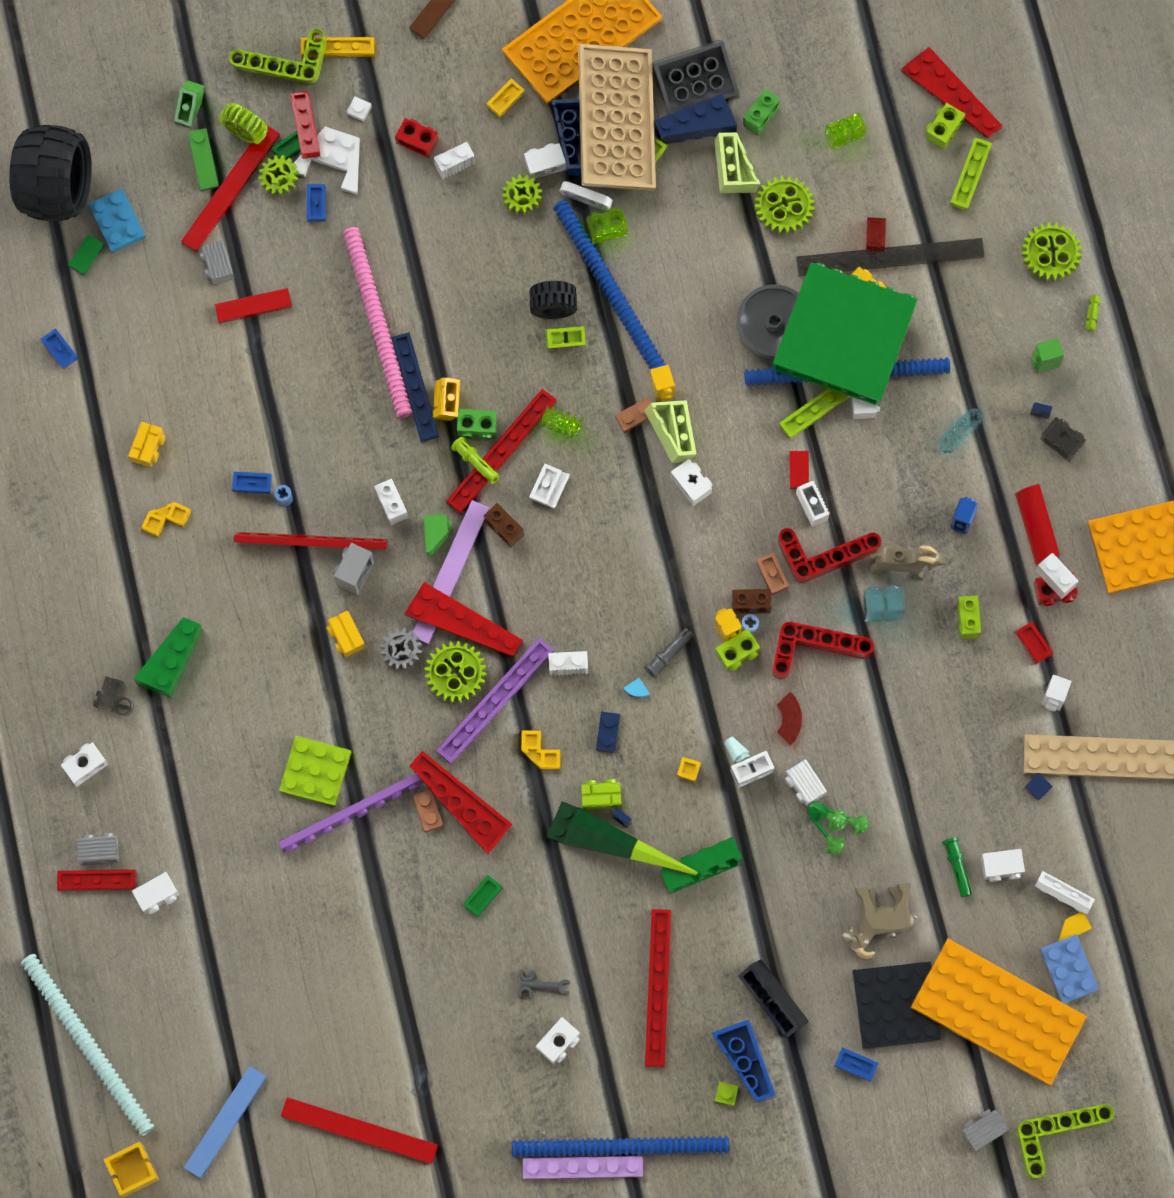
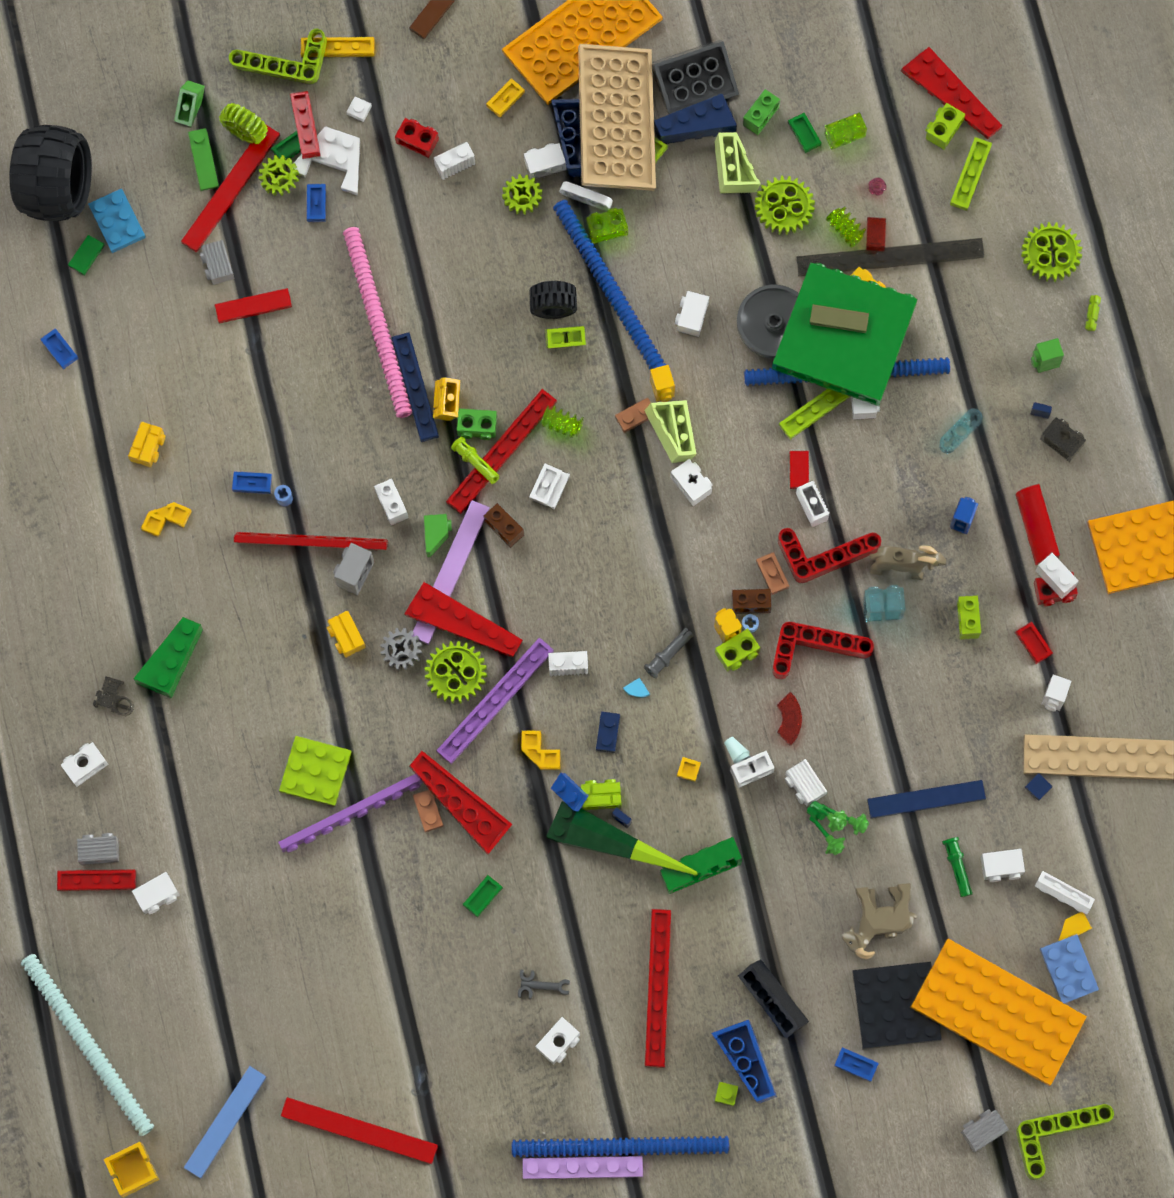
(569, 792): none -> blue plate
(692, 314): none -> white brick
(804, 132): none -> green tile
(839, 318): none -> olive tile
(846, 226): none -> clear neon green piece
(877, 182): none -> clear pink plate
(926, 799): none -> dark blue tile

